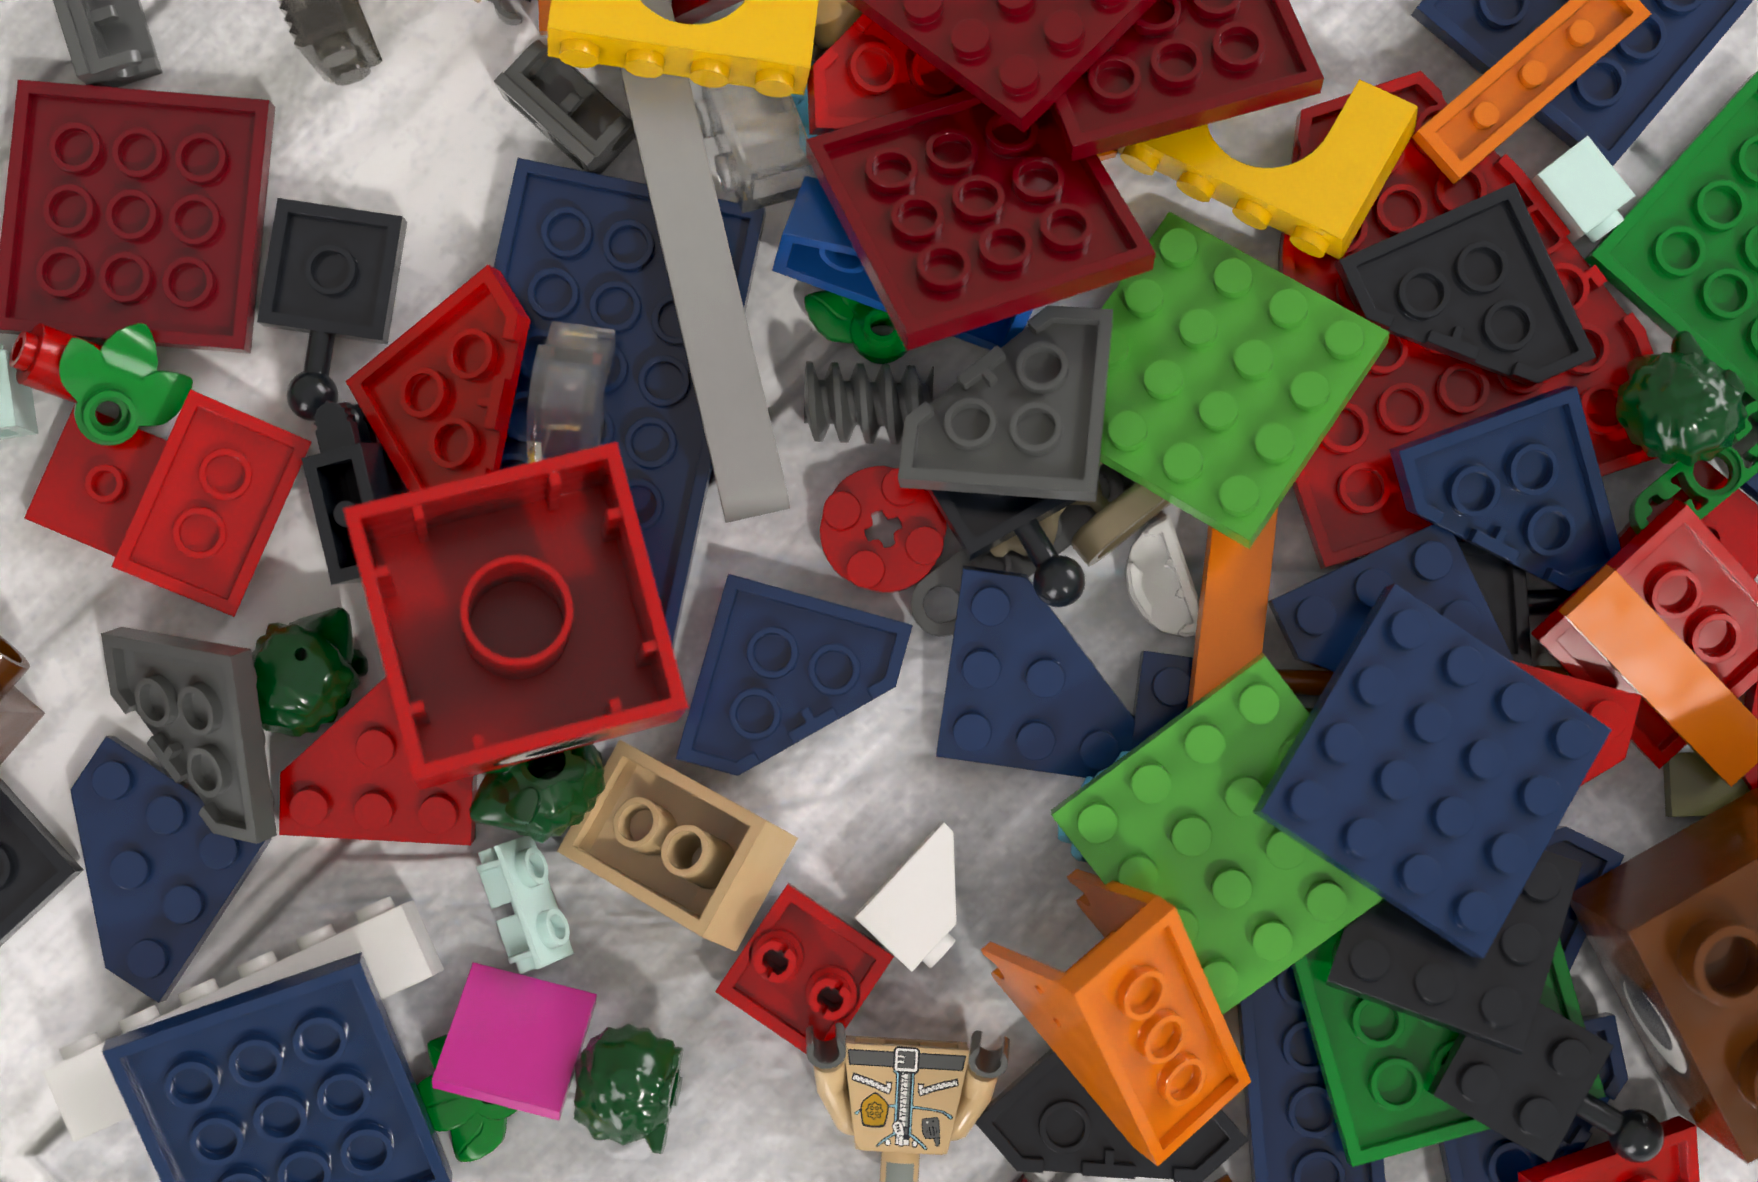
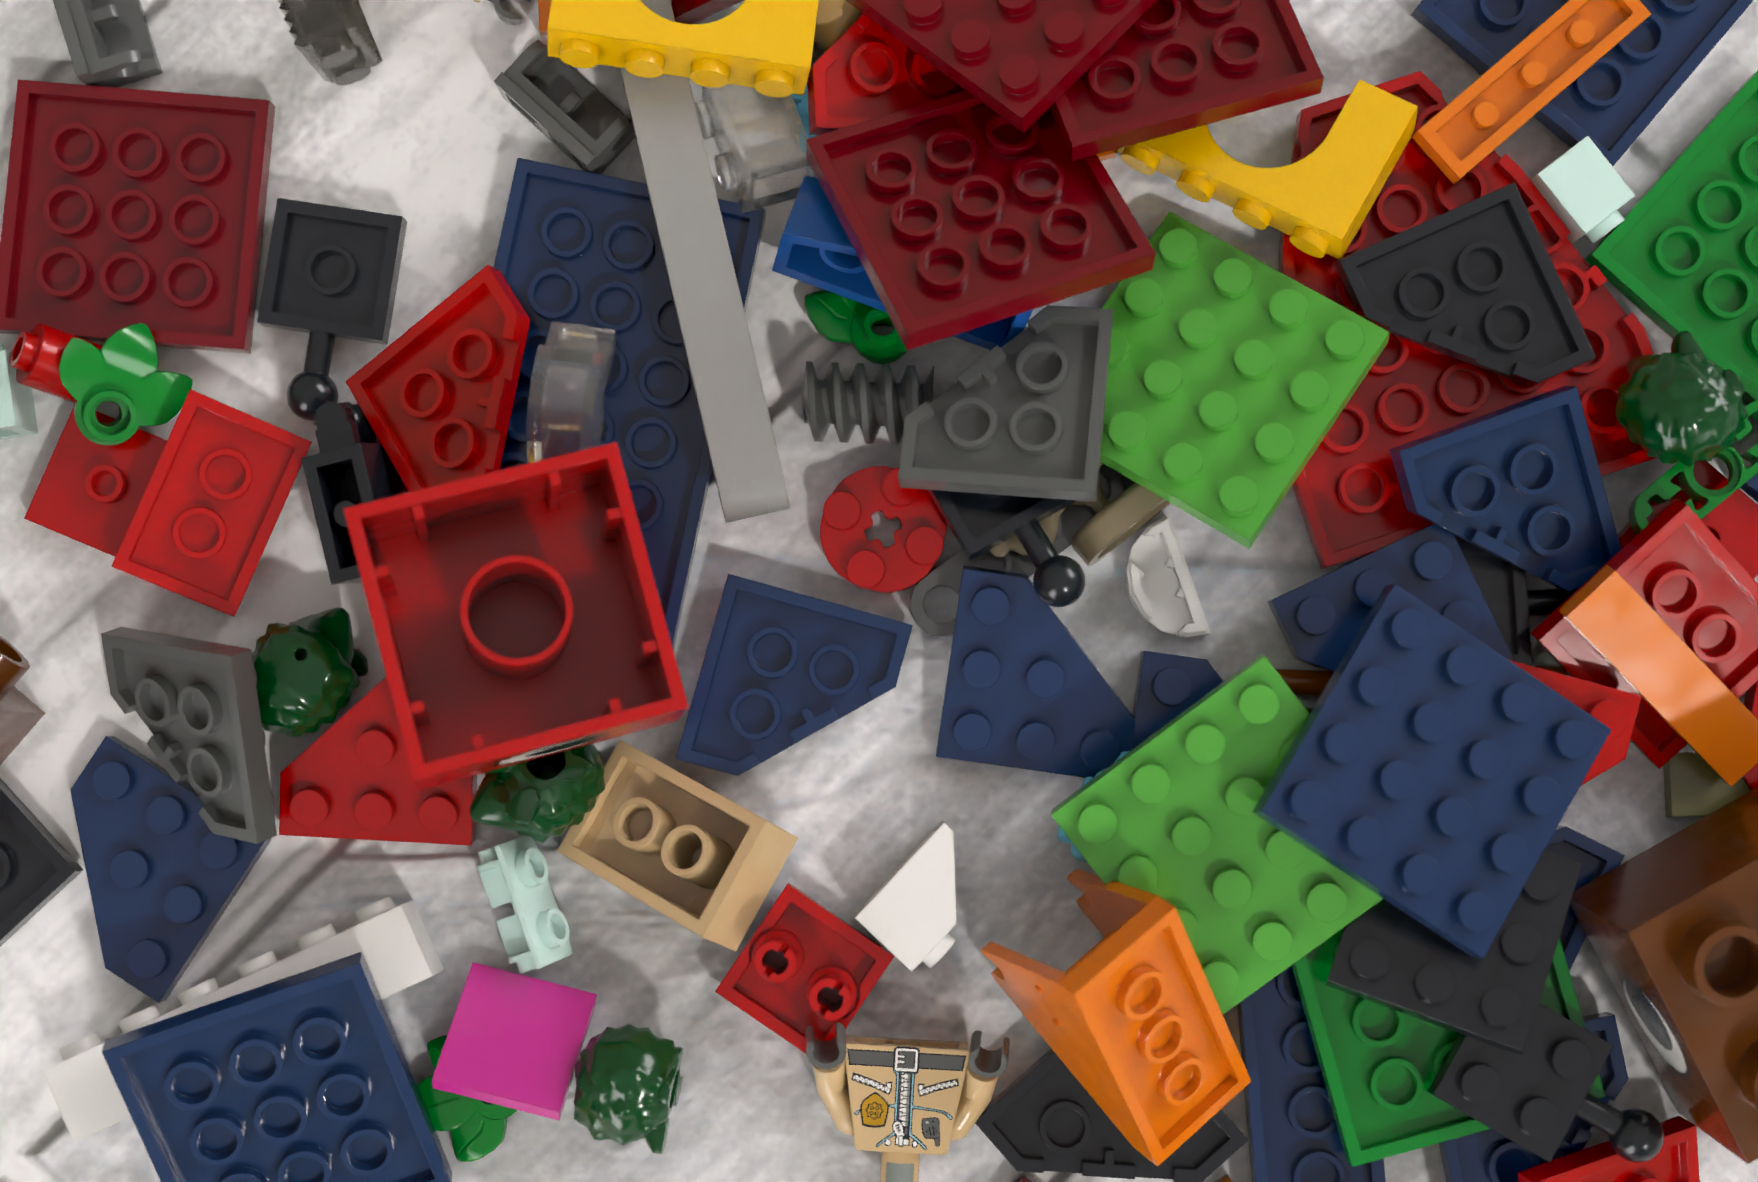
(1231, 607): orange tile -> none

